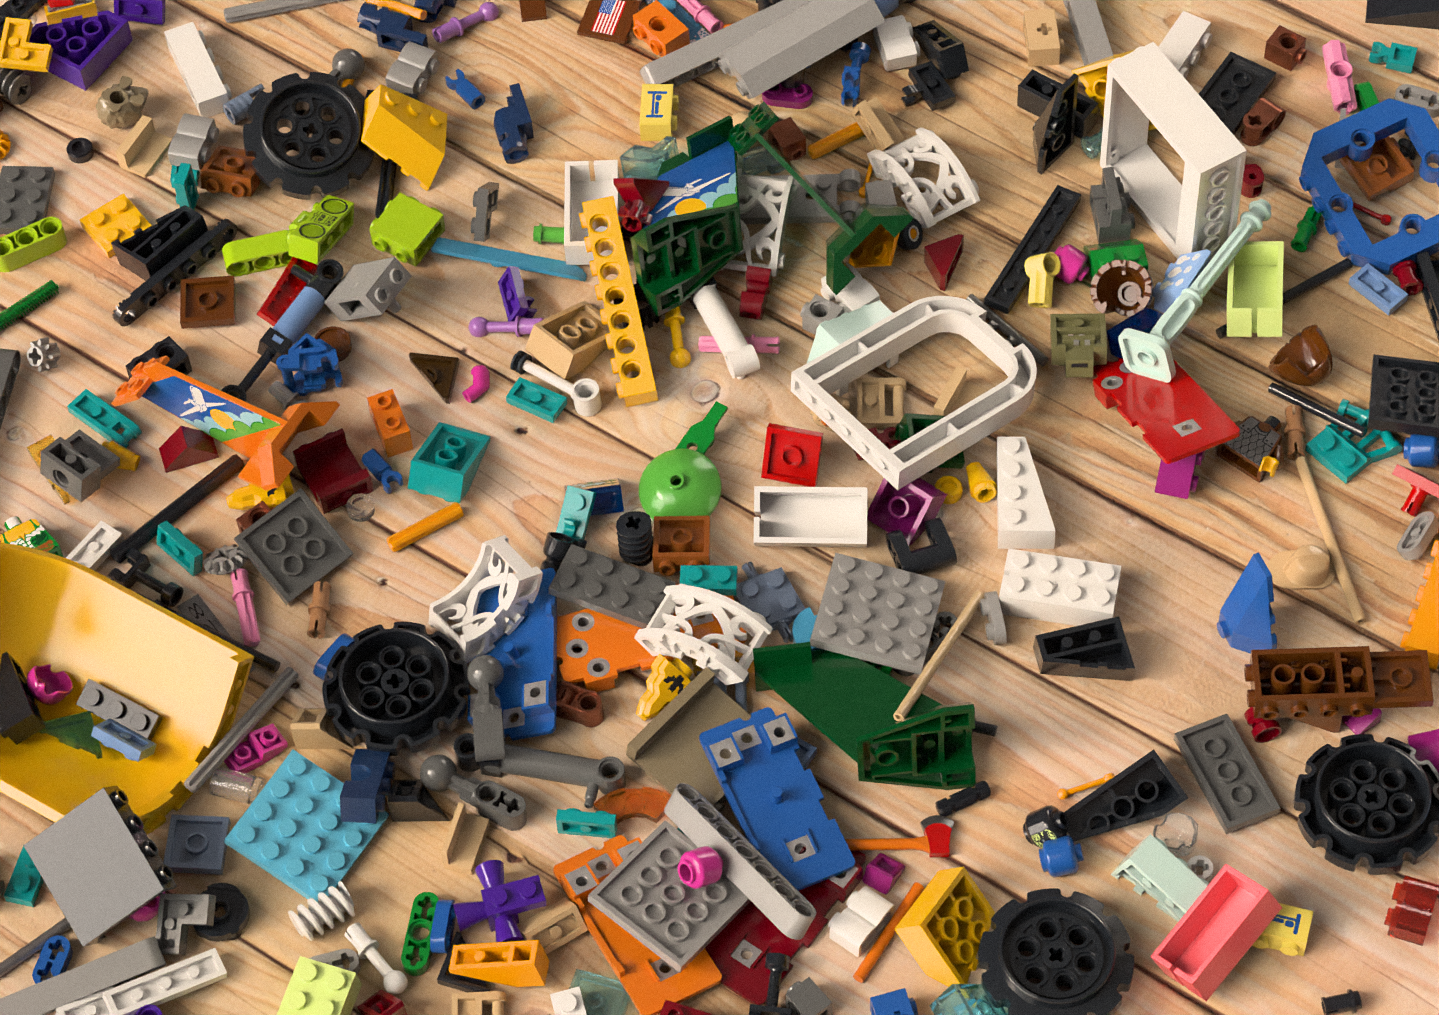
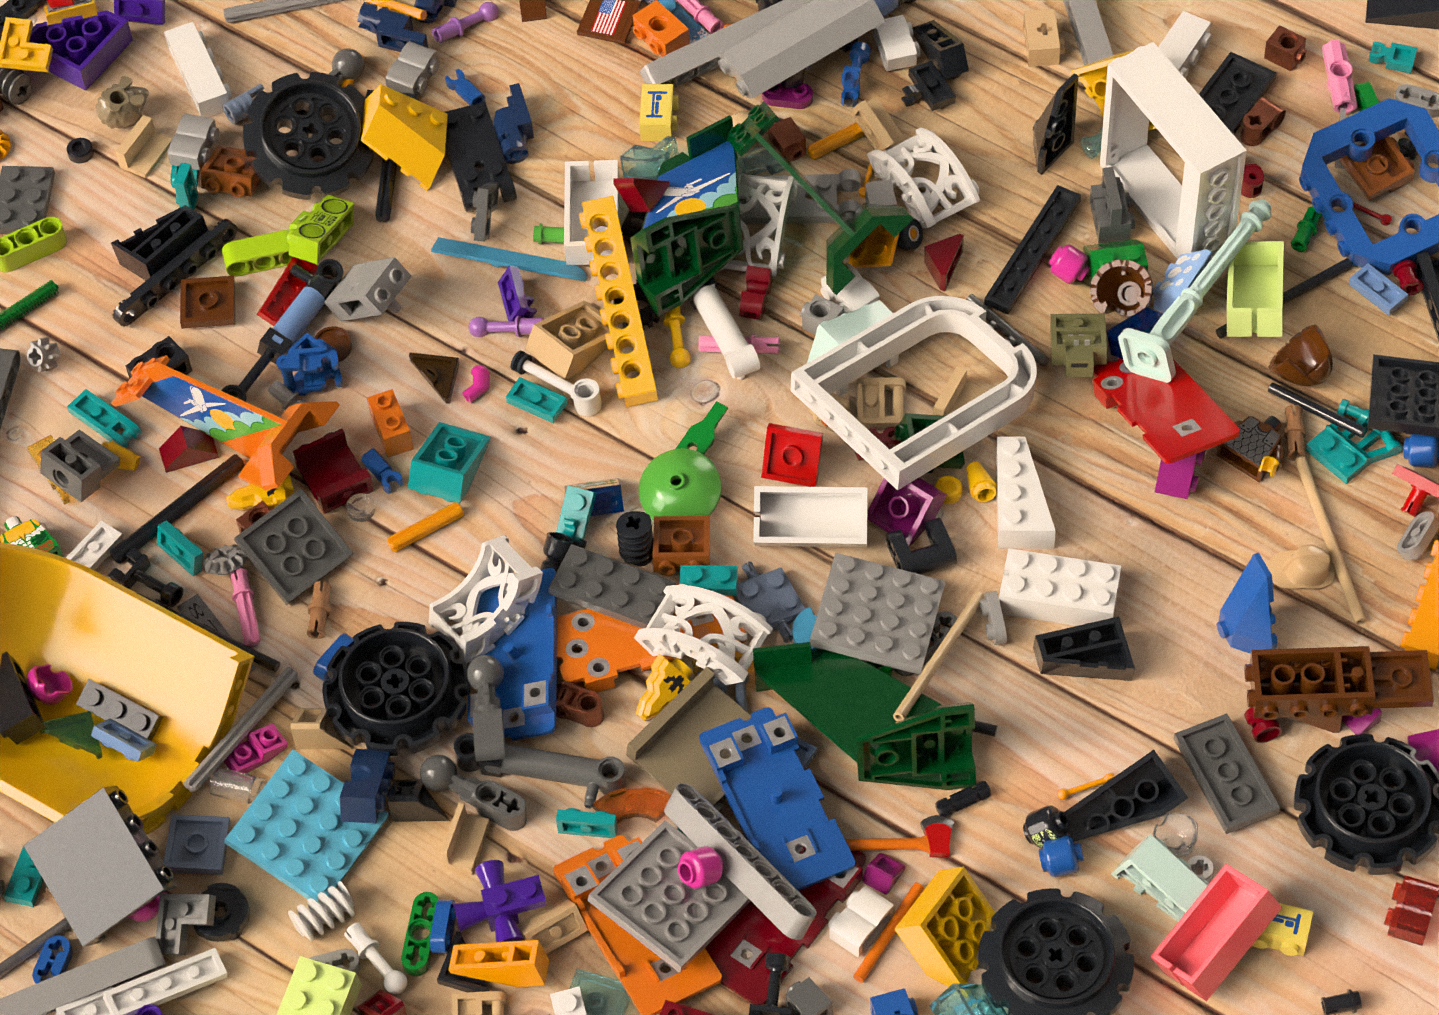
(113, 222): yellow plate -> none
(407, 229): lime brick -> none
(473, 143): none -> black hinge
(634, 215): dark red gear -> none
(1038, 90): black brick -> none
(1041, 271): light yellow piece -> none

